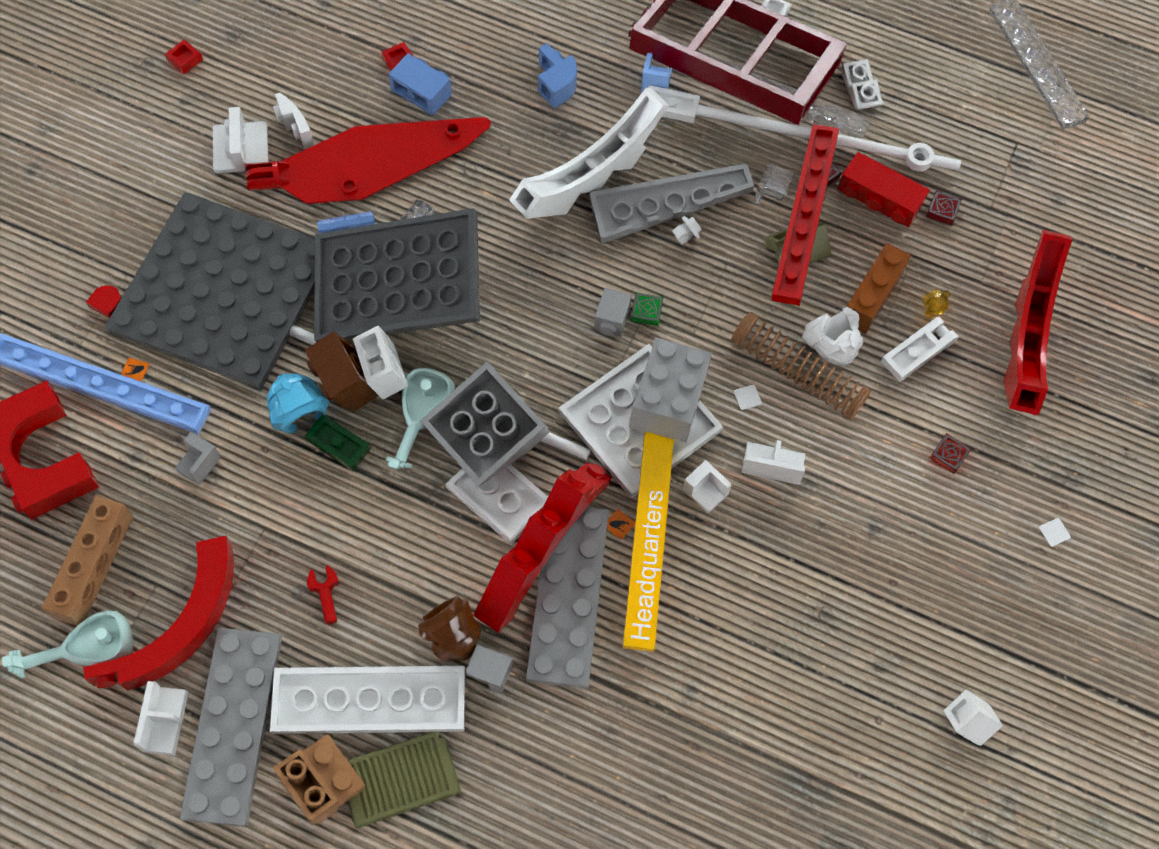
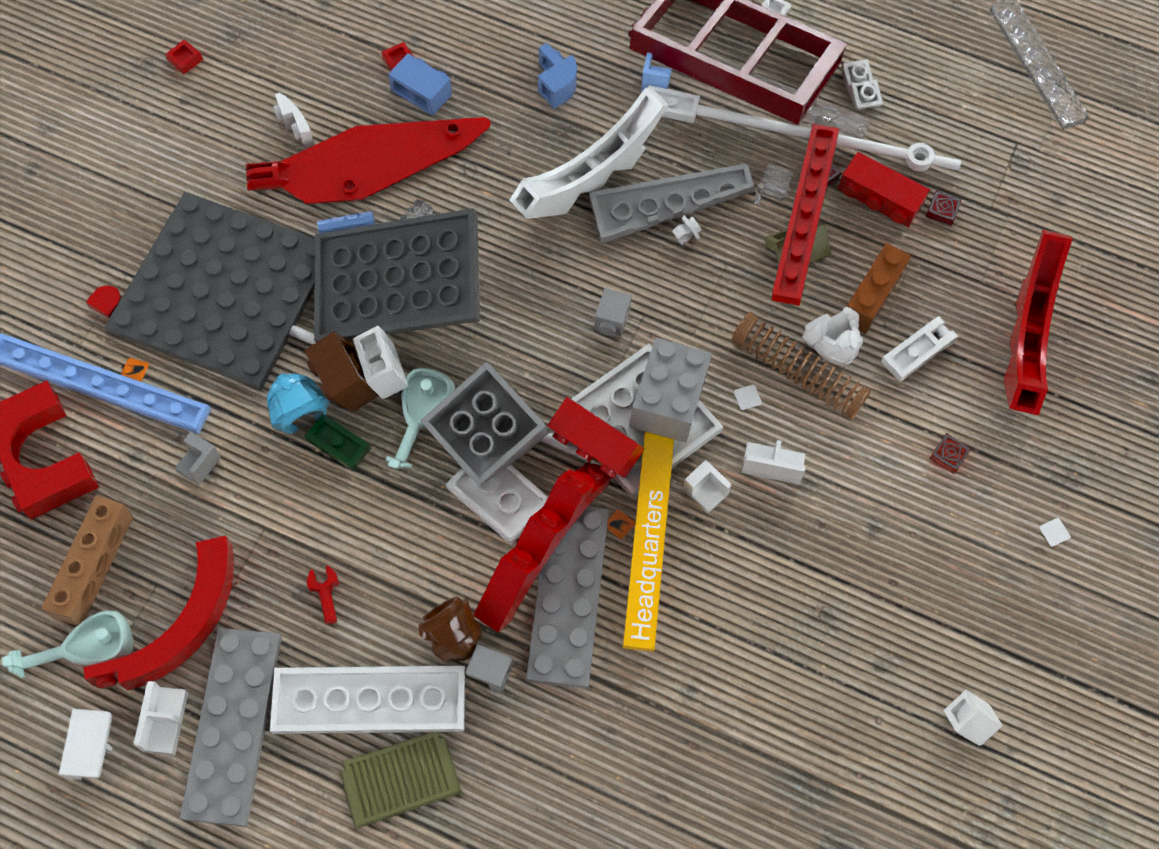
(85, 744): none -> white panel
(239, 143): white bracket -> none
(319, 779): medium nougat brick -> none
(595, 438): none -> red brick
(647, 309): green tile -> none
(936, 302): clear yellow plate -> none

